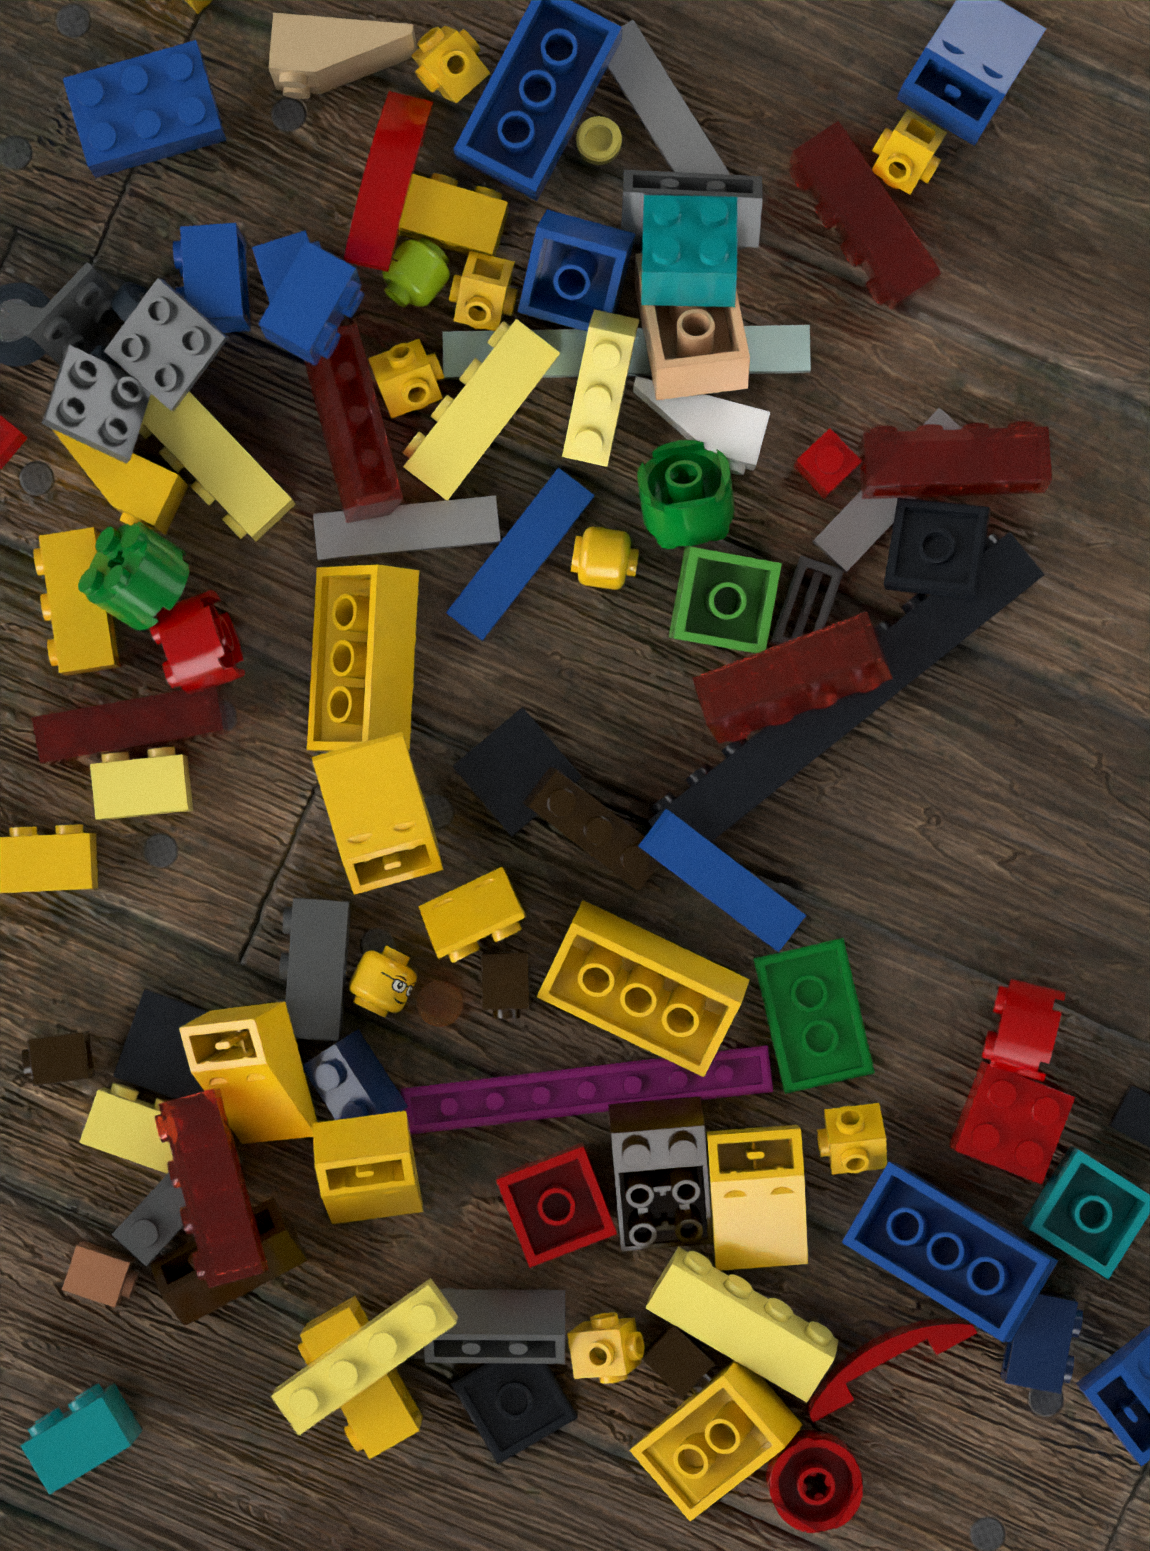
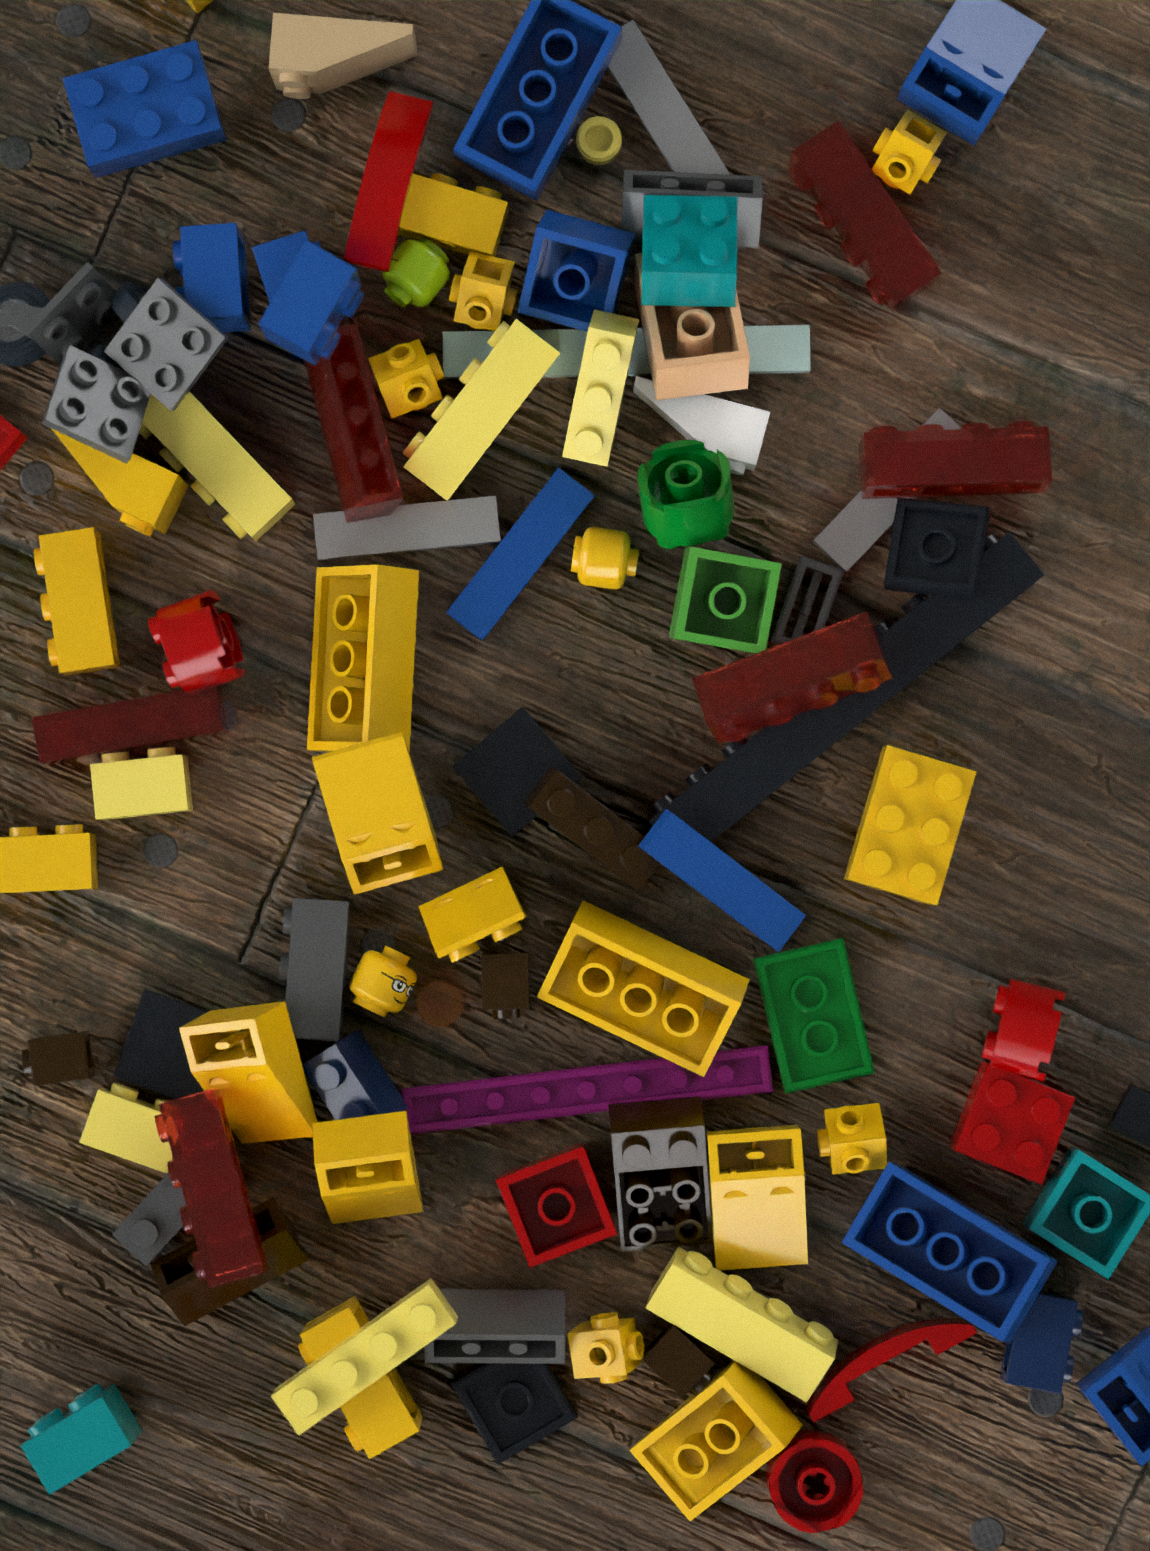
(100, 1274): nougat brick -> none
(135, 574): green brick -> none
(449, 62): yellow brick -> none
(827, 463): red brick -> none
(910, 825): none -> yellow brick

